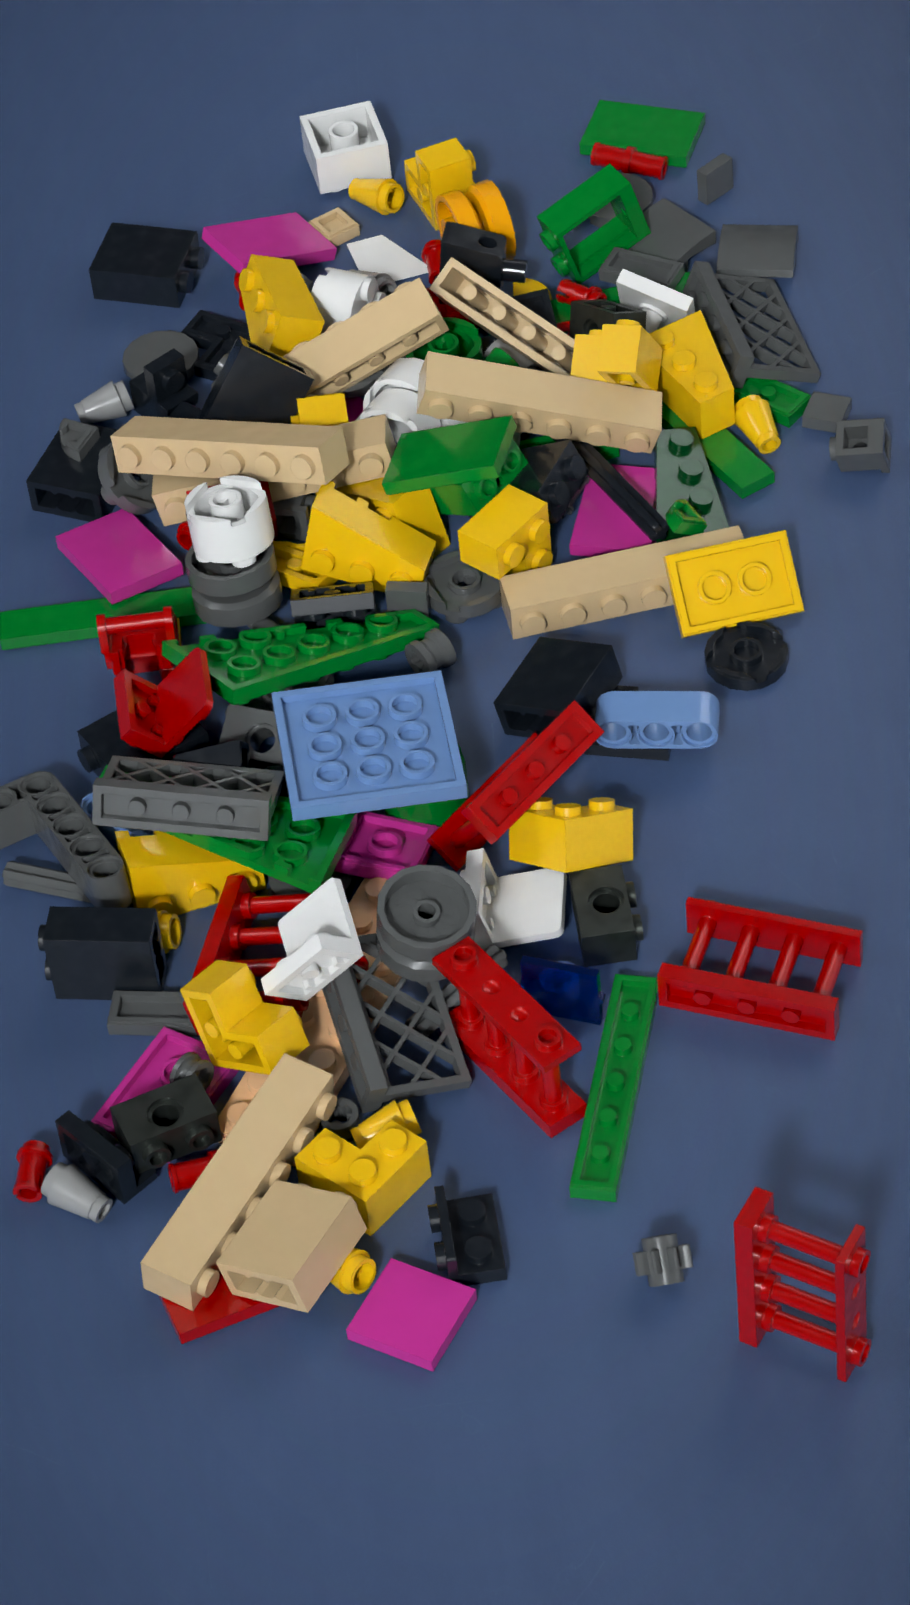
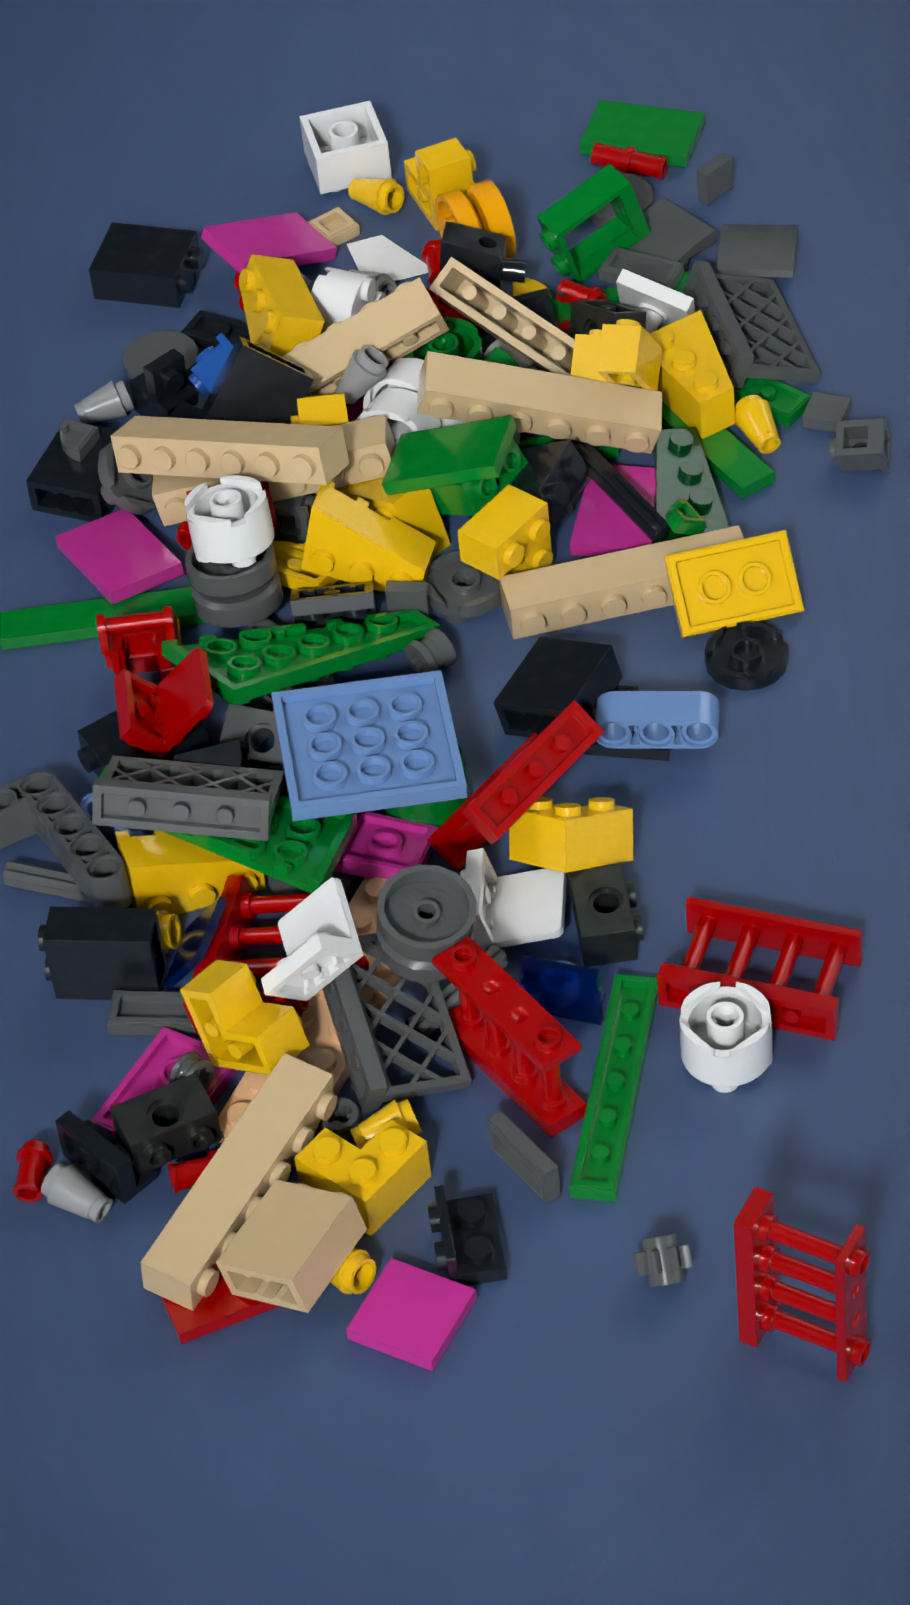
(195, 942): none -> clear blue piece
(210, 364): none -> blue brick
(363, 371): none -> light grey cone
(523, 1157): none -> dark grey tile
(726, 1035): none -> white brick

